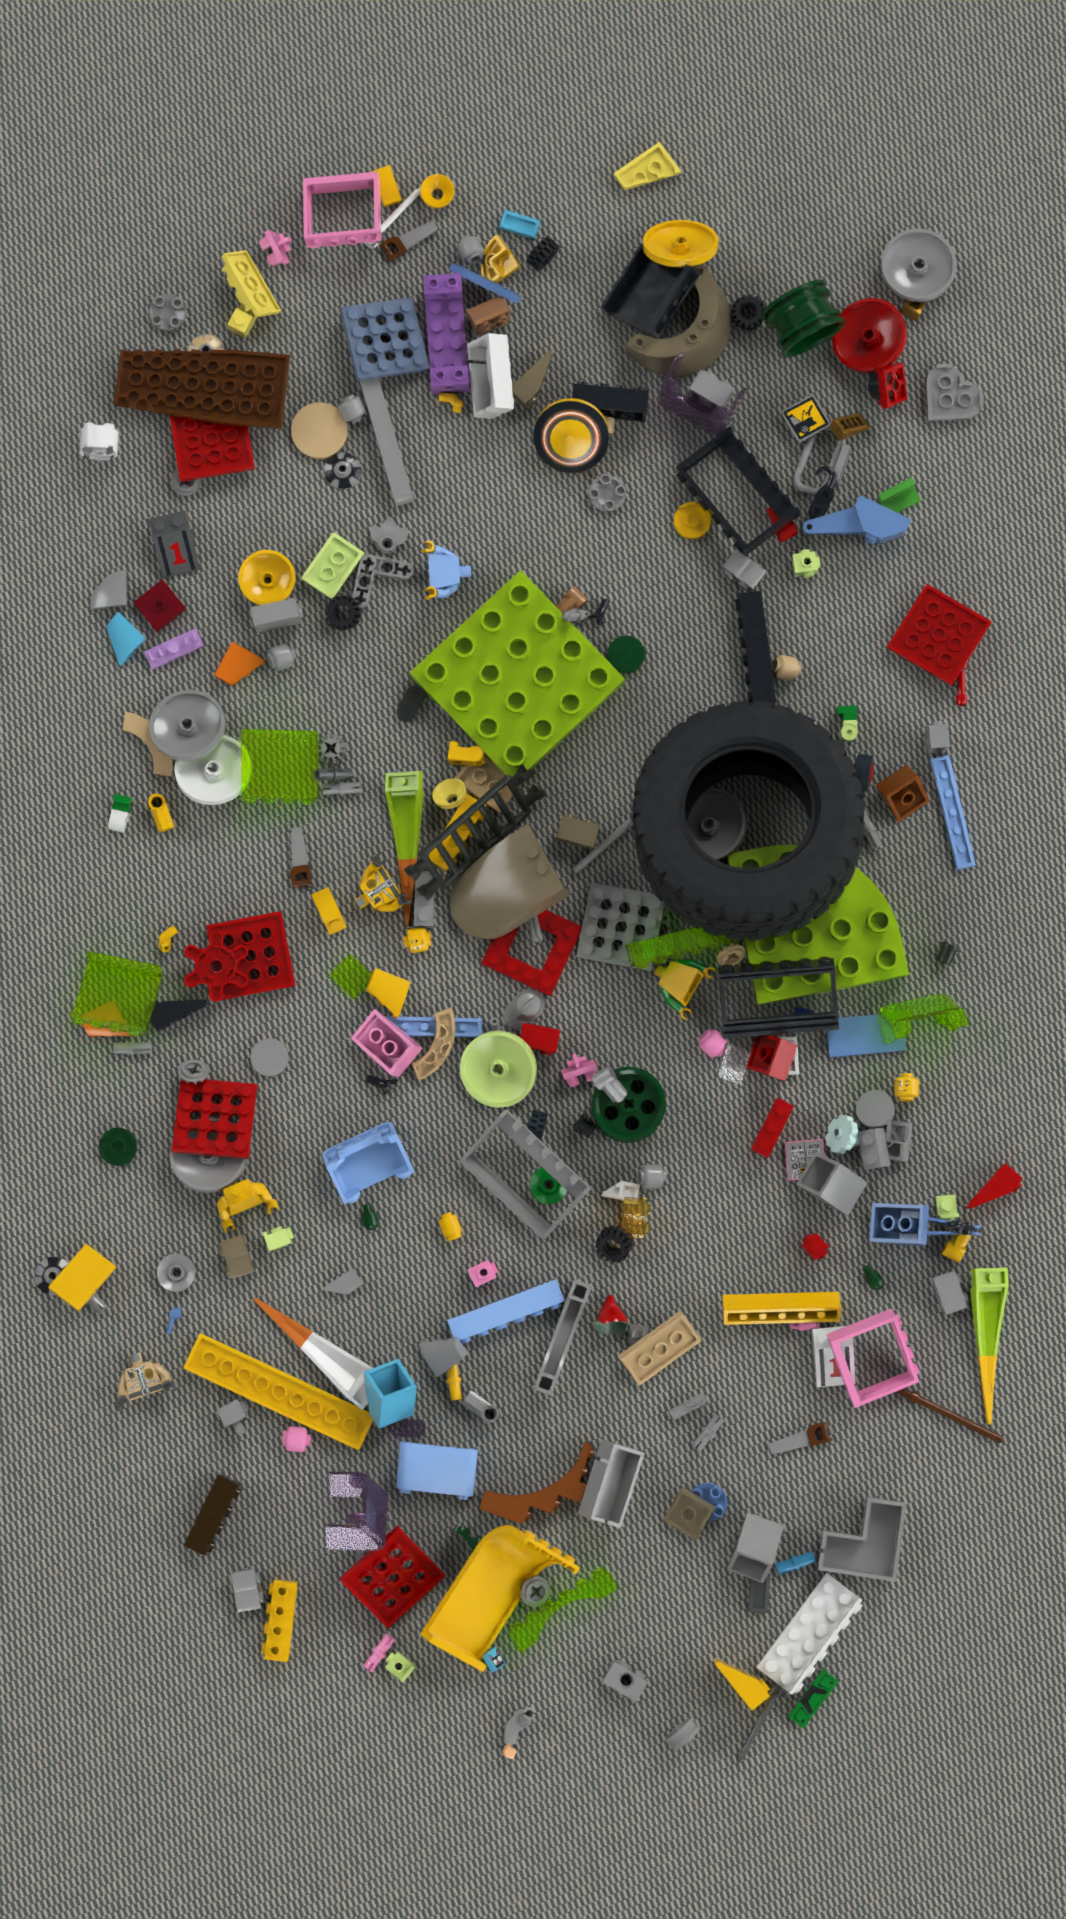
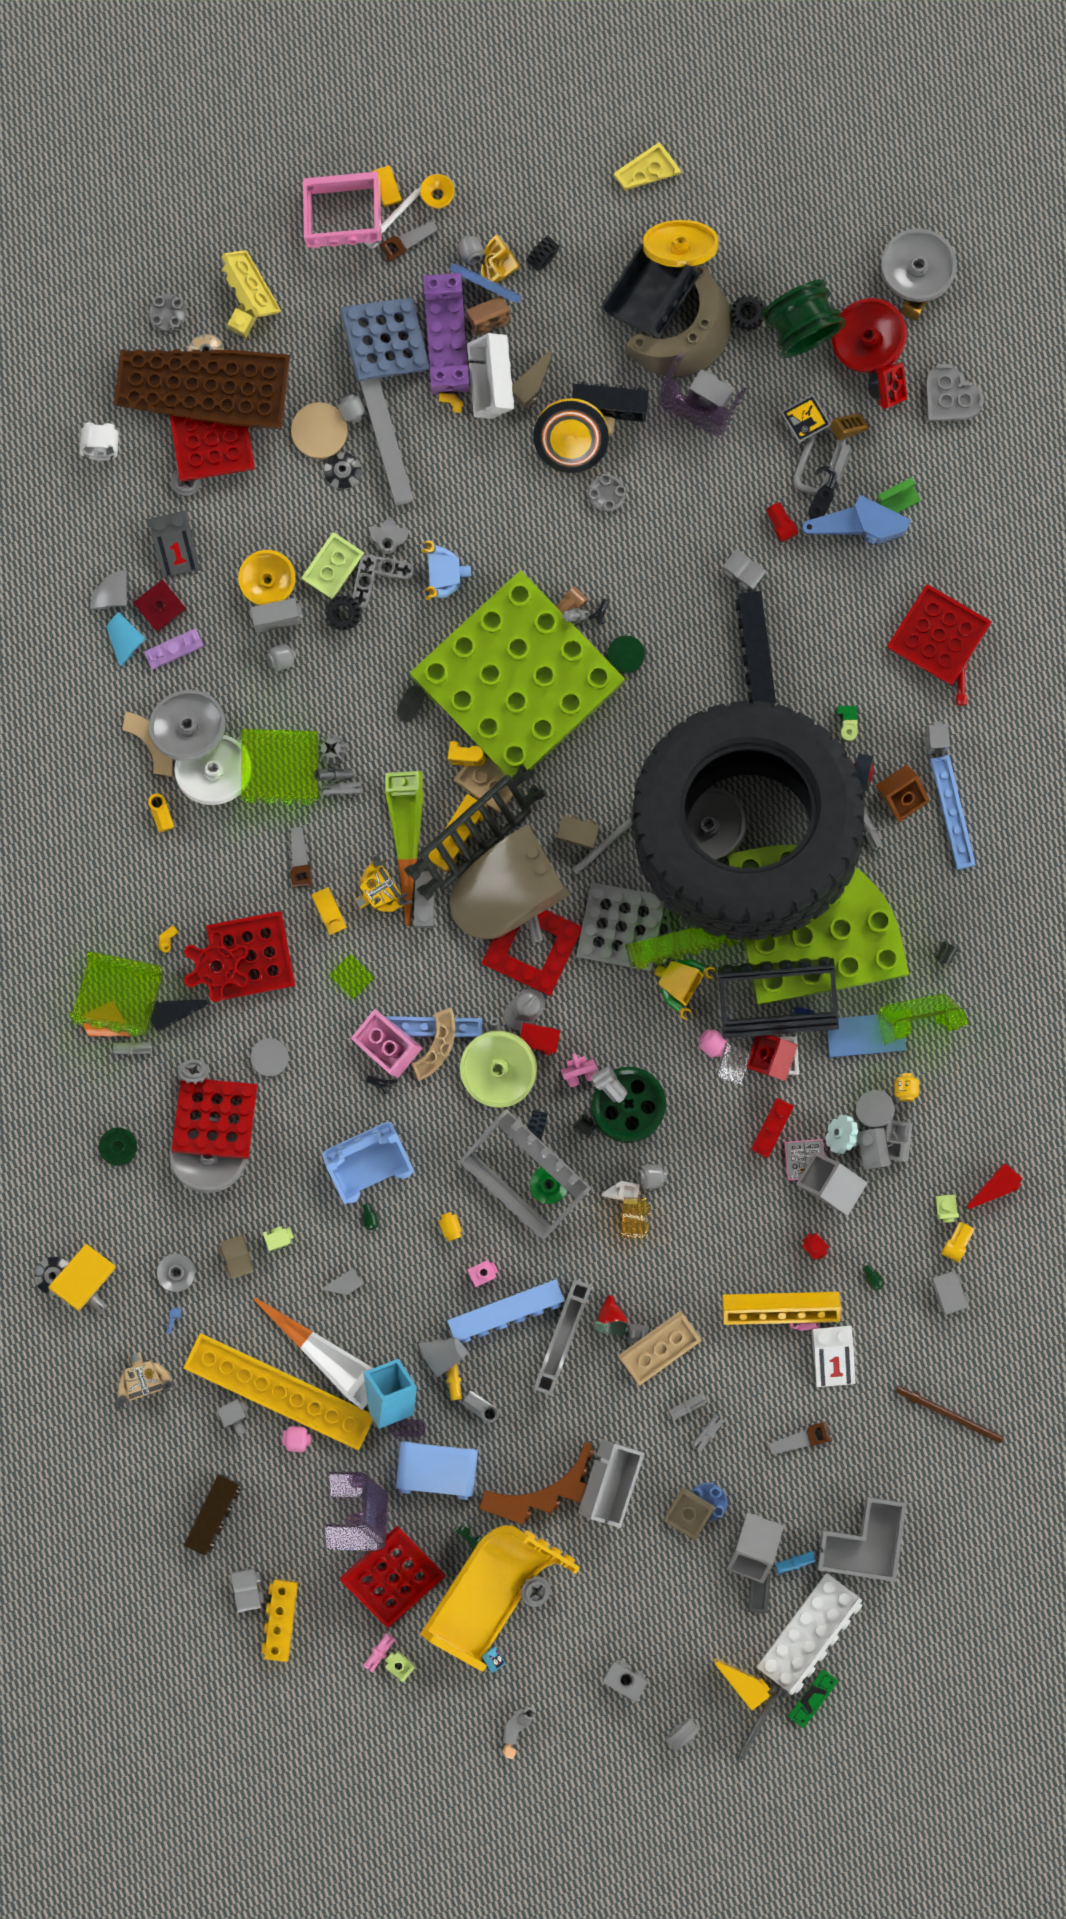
(120, 813): leg -> none
(237, 664): orange slope -> none
(241, 1198): yellow torso -> none
(279, 246): bright pink hips -> none
(388, 990): yellow slope -> none
(417, 940): yellow head -> none
(448, 789): light yellow piece -> none
(519, 224): medium azure tile -> none
(596, 1586): clear neon green arch -> none
(615, 1235): black tyre -> none
(692, 521): yellow tile -> none
(731, 954): tan gear -> none
(757, 477): black window -> none
(786, 667): tan head -> none
(801, 568): yellowish green brick -> none
(887, 1386): bright pink window -> none
(909, 1224): medium blue slope -> none
(988, 1304): lime plate -> none

